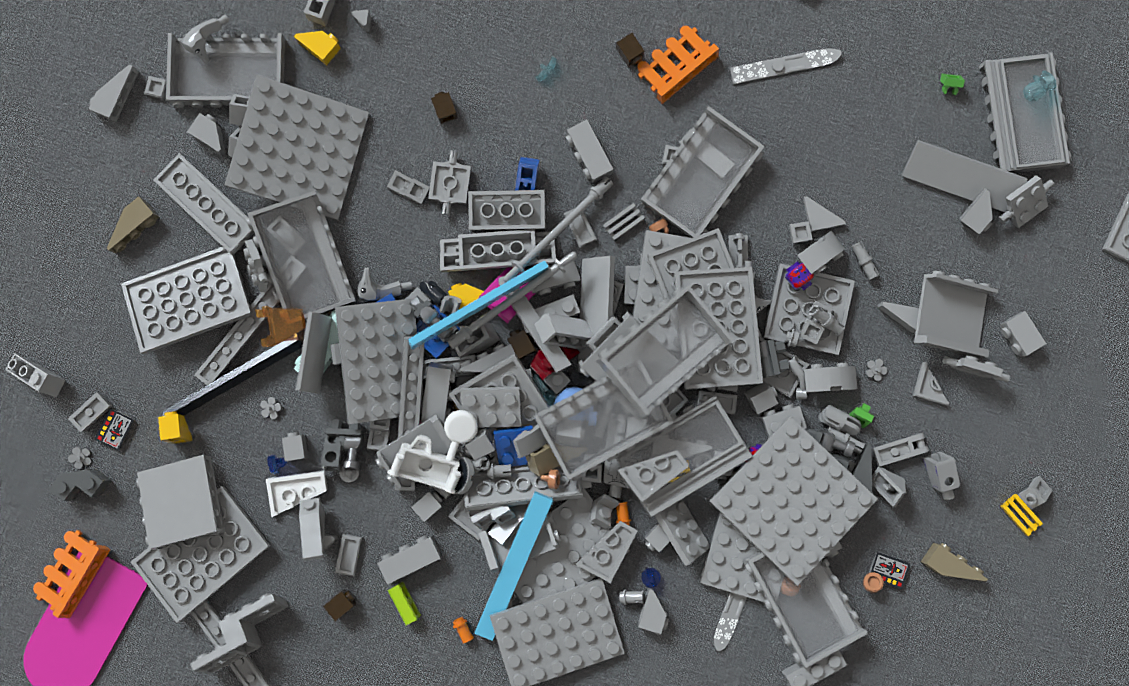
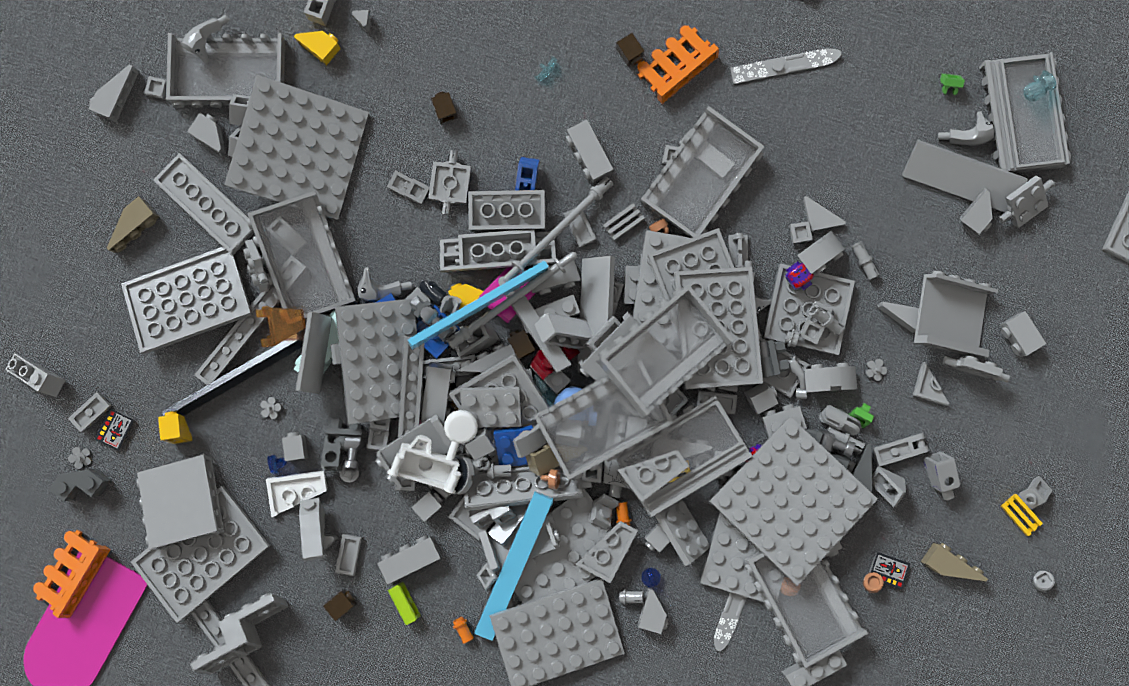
(487, 576): none -> light grey slope
(980, 134): none -> light grey animal
(1043, 581): none -> light grey tile

